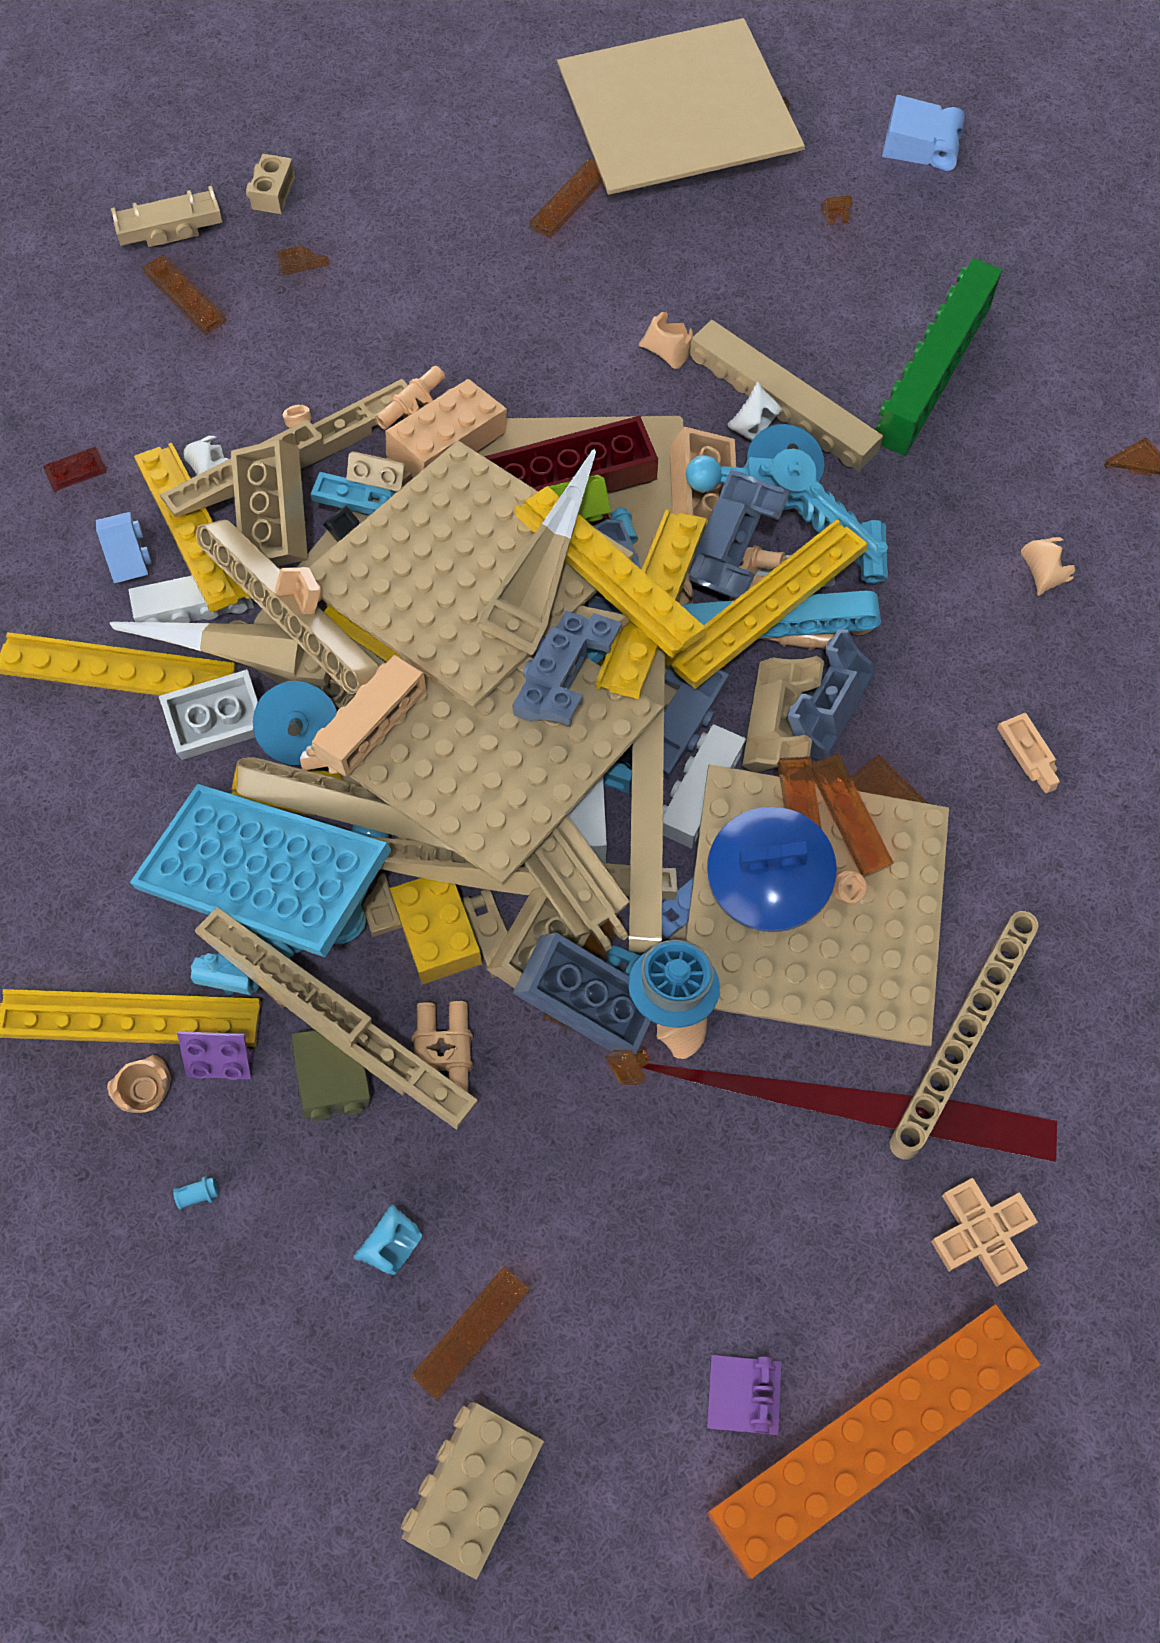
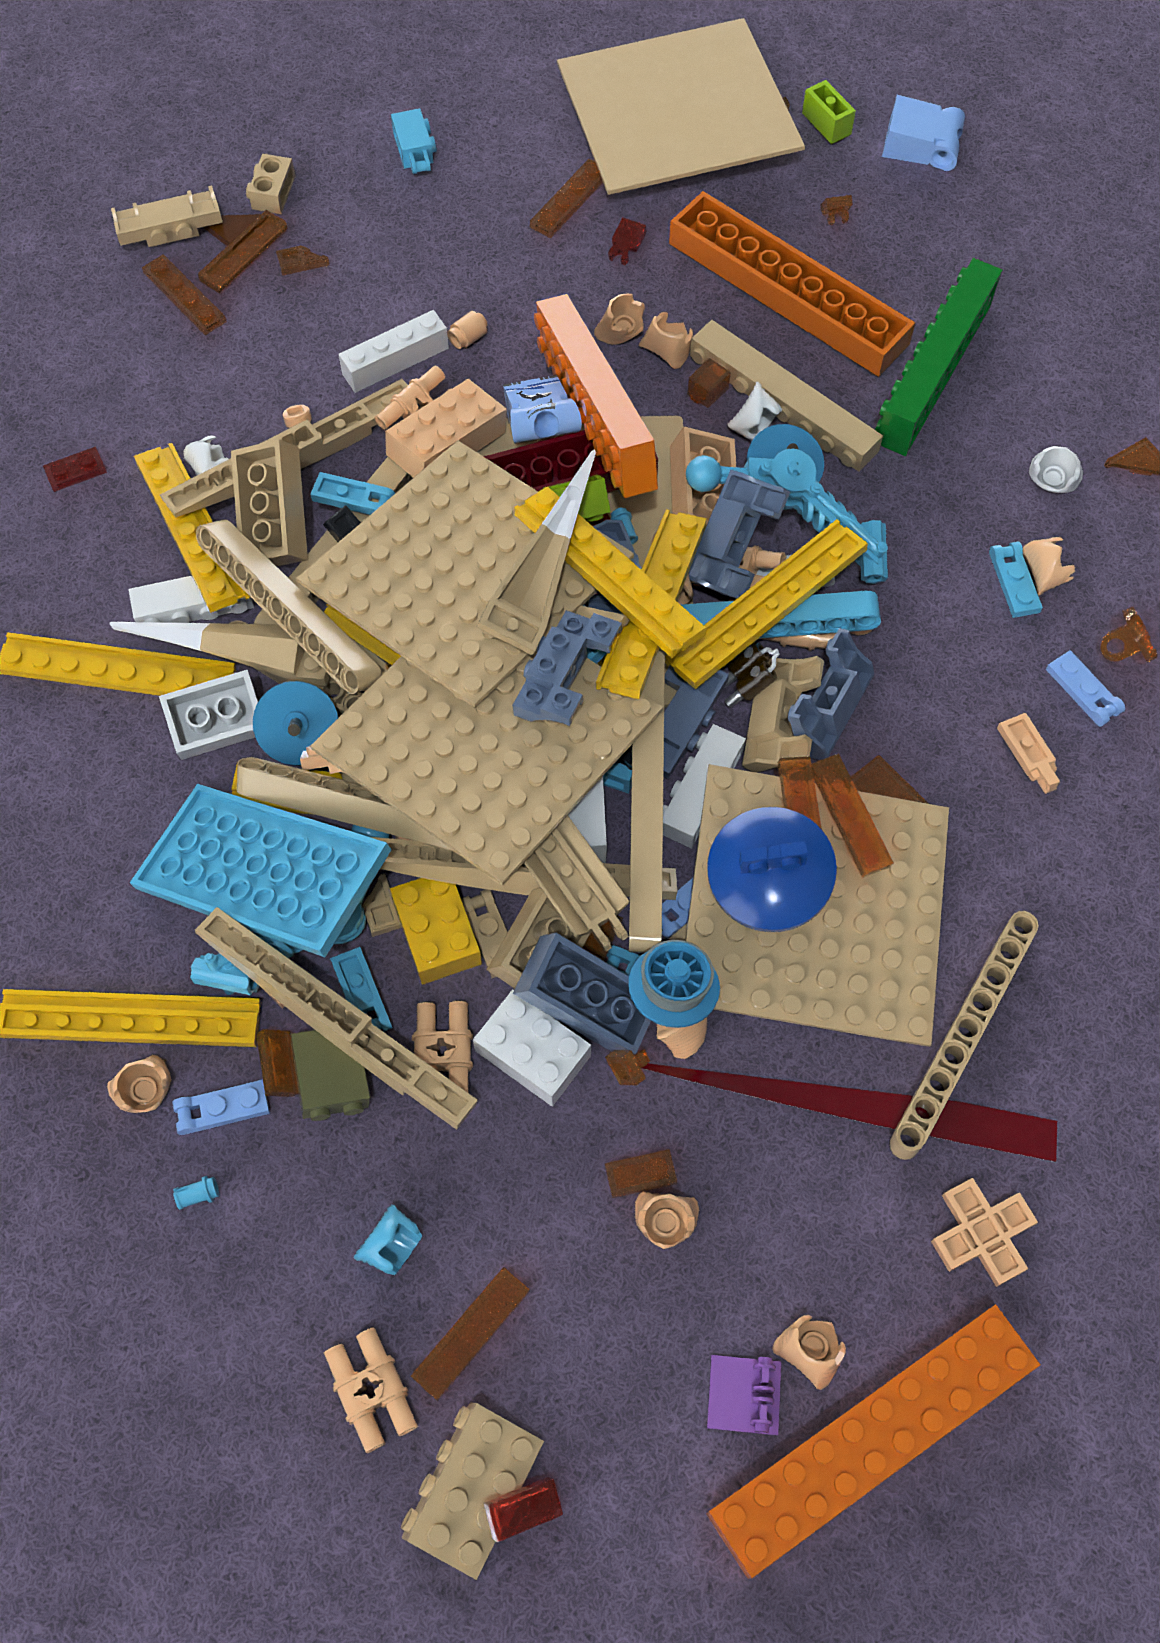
(122, 547): light blue brick -> none
(215, 1055): medium lavender hinge -> none
(221, 1107): none -> light blue plate
(230, 227): none -> reddish brown tile
(242, 251): none -> clear orange plate
(277, 1063): none -> clear orange plate
(302, 586): light nougat bracket -> none
(359, 986): none -> medium azure plate
(369, 715): light nougat brick -> none
(377, 471): tan bracket -> none
(389, 1393): none -> light nougat pin
(394, 351): none -> white brick
(413, 140): none -> medium azure brick
(467, 330): none -> light nougat brick
(523, 1509): none -> clear red plate
(532, 1048): none -> white brick
(540, 409): none -> light blue piece
(603, 404): none -> brick
(621, 320): none -> light nougat hair
(626, 237): none -> clear red plate
(640, 1173): none -> clear orange plate
(666, 1217): none -> light nougat hair
(708, 383): none -> clear orange brick
(752, 672): none -> dark brown piece
(791, 283): none -> orange brick
(811, 1349): none -> light nougat hair
(828, 111): none -> lime brick
(849, 886): light nougat tile -> none
(1015, 580): none -> medium azure plate
(1056, 470): none -> white hair
(1085, 688): none -> light blue plate
(1134, 637): none -> clear orange tile

